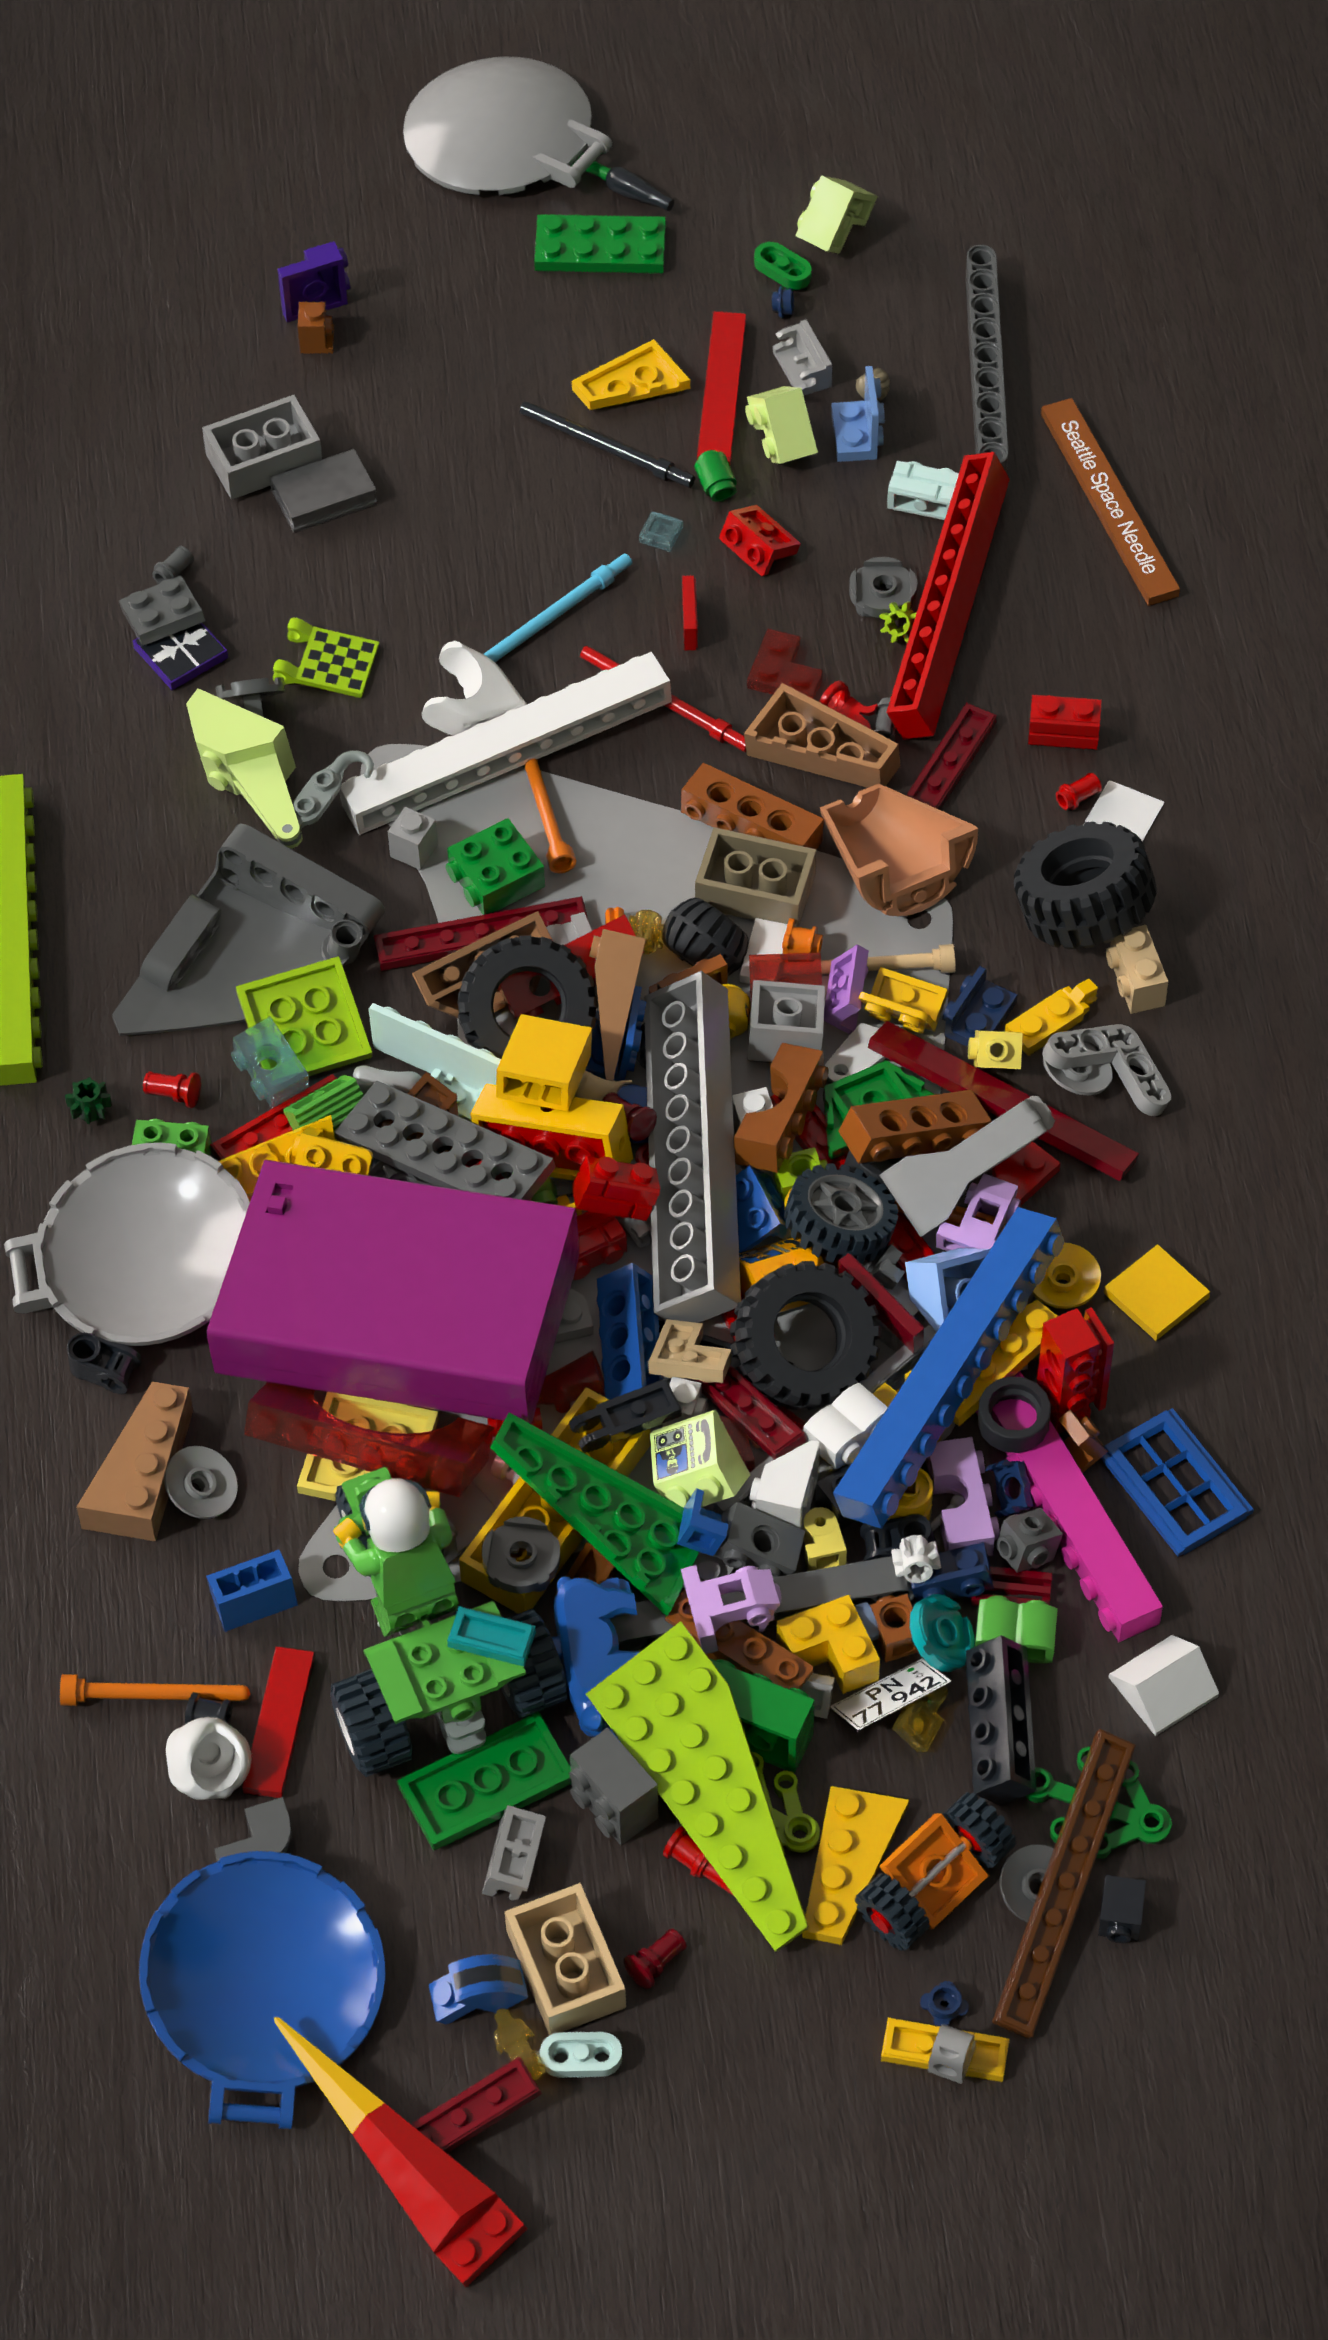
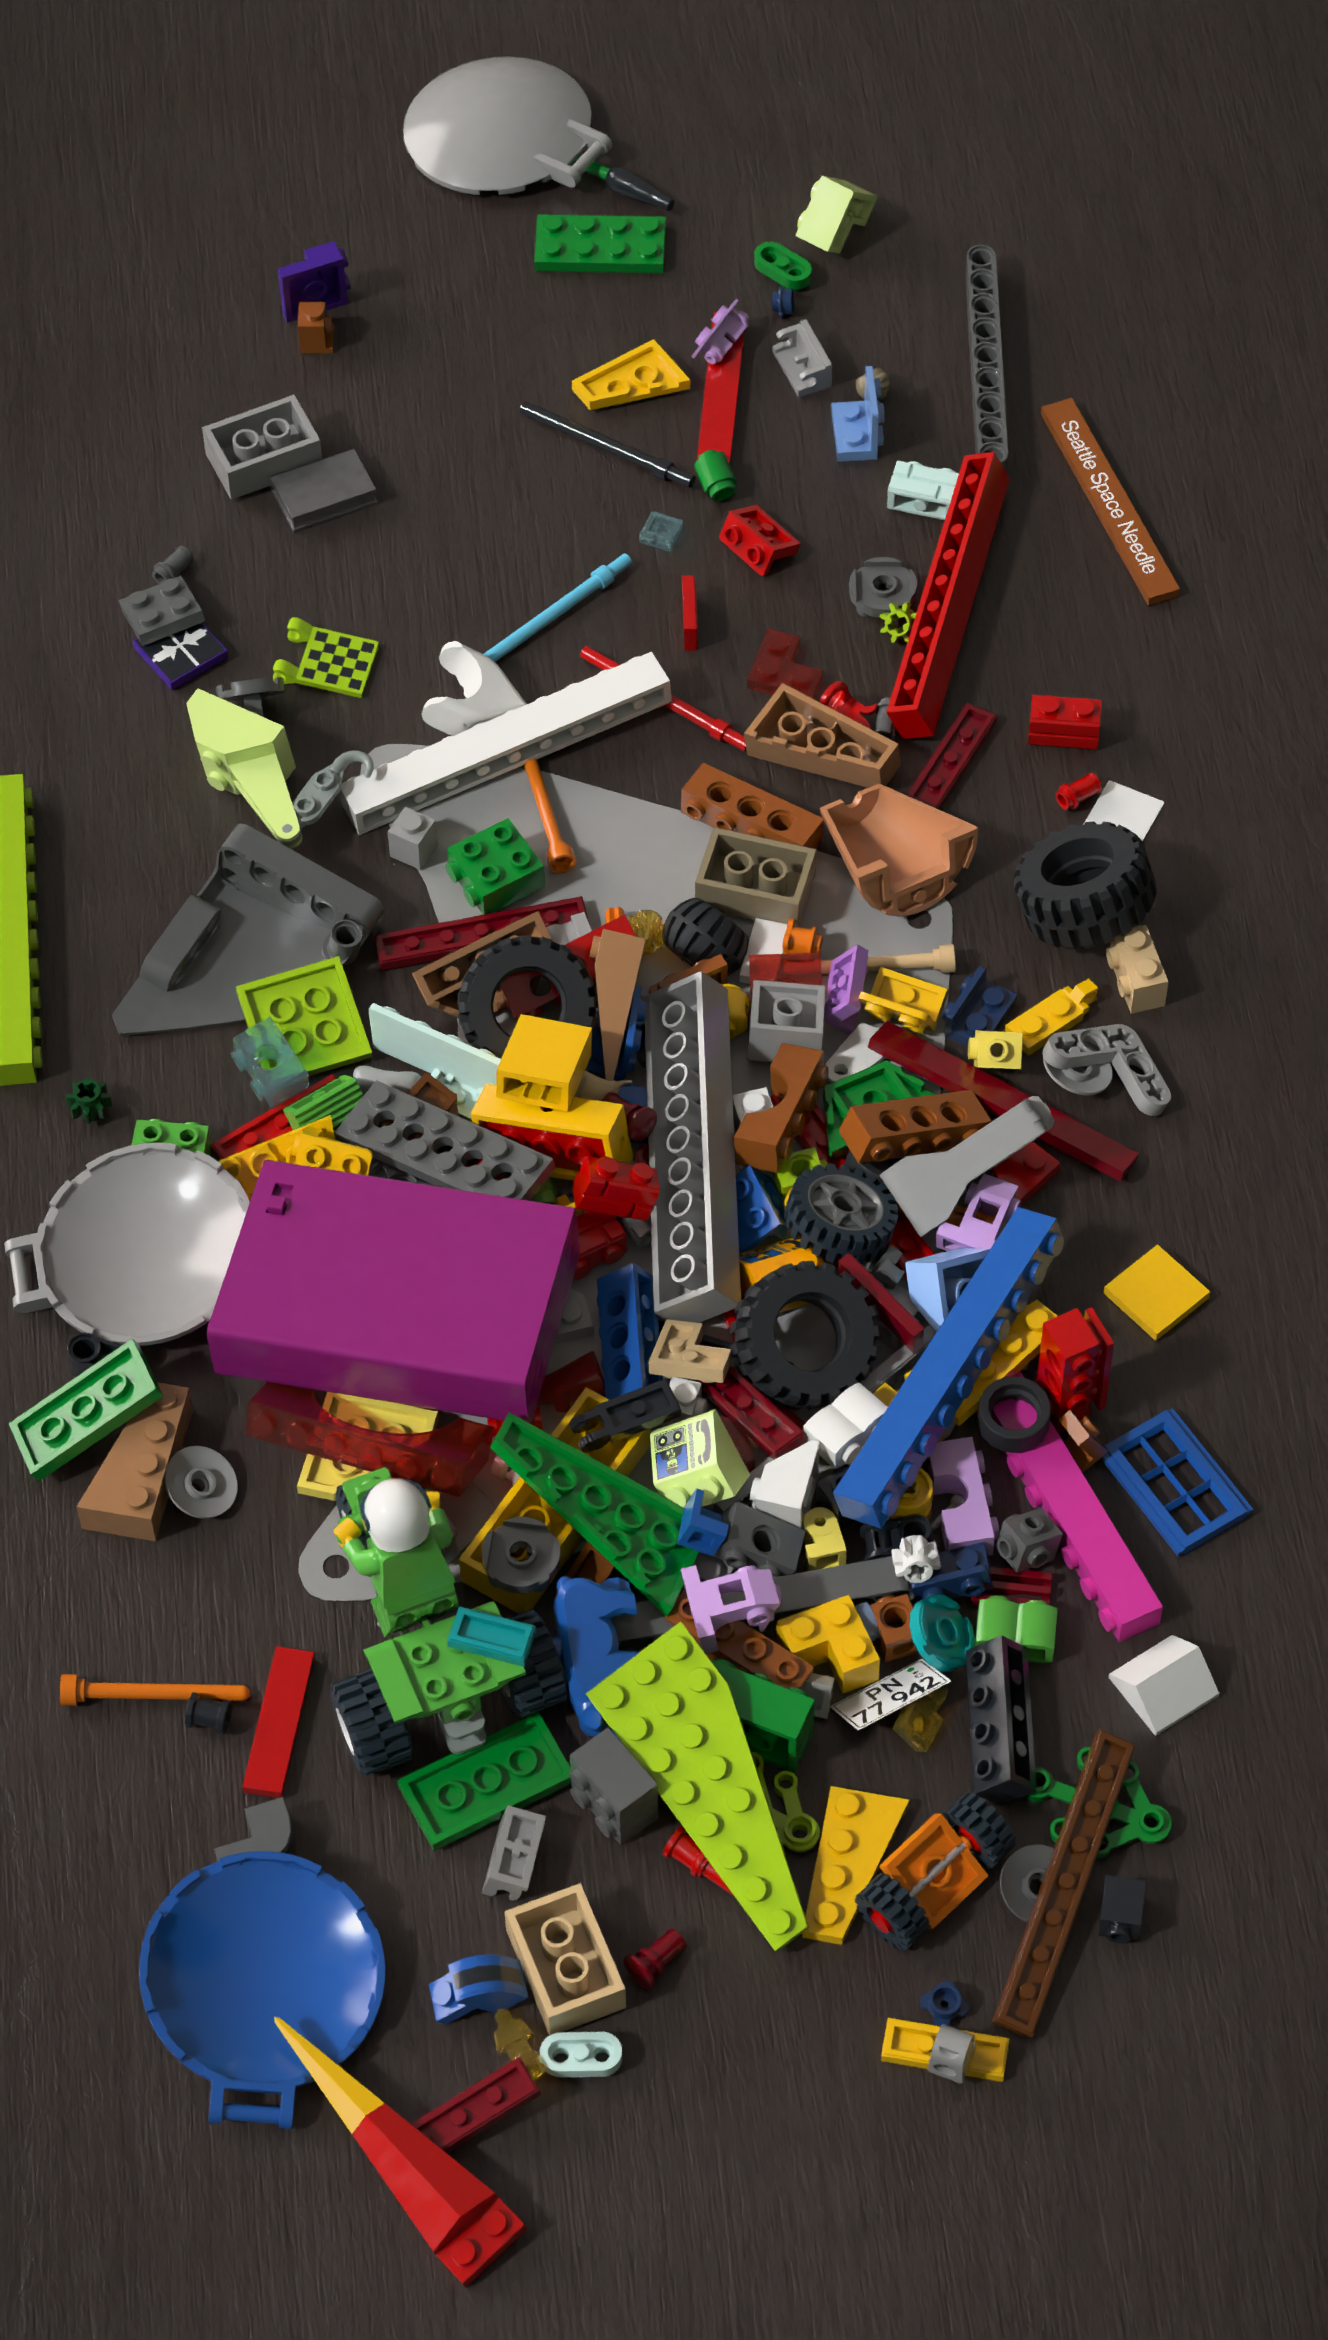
(85, 1410): none -> plate
(177, 1087): red pin -> none
(207, 1759): white piece -> none
(252, 1590): blue brick -> none
(728, 323): none -> lavender hinge
(784, 422): yellowish green brick -> none
(1003, 1473): dark blue piece -> none
(1077, 1268): yellow dish -> none

